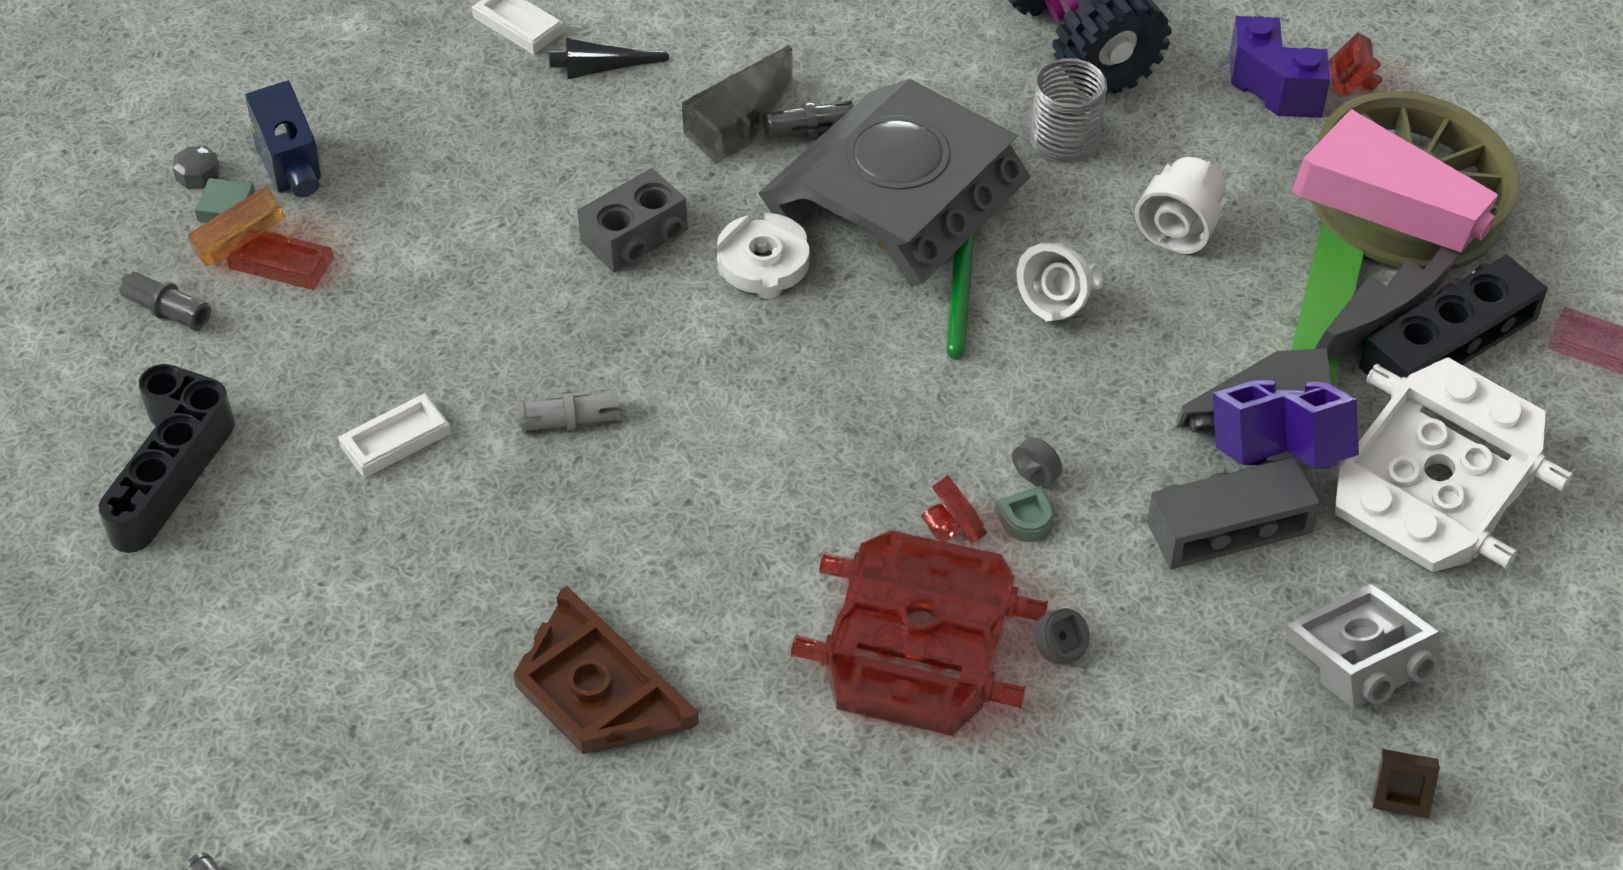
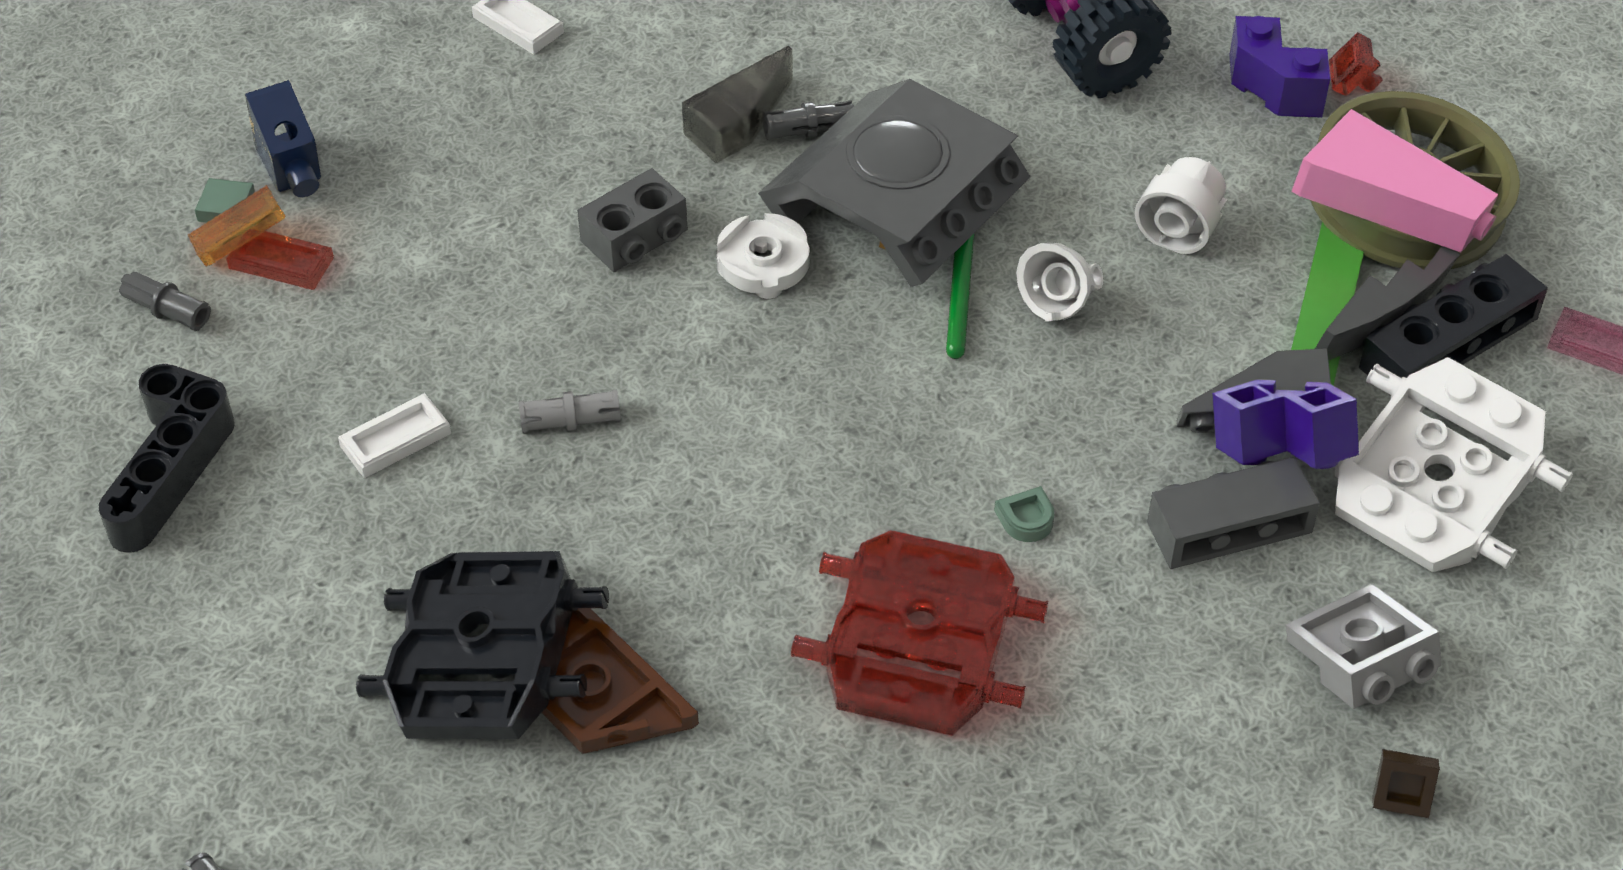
(195, 166): dark grey tile -> none
(528, 613): none -> black piece
(586, 58): black piece -> none
(952, 514): clear red tile -> none
(1037, 462): dark grey tile -> none
(1062, 635): dark grey tile -> none
(1068, 111): light grey piece -> none

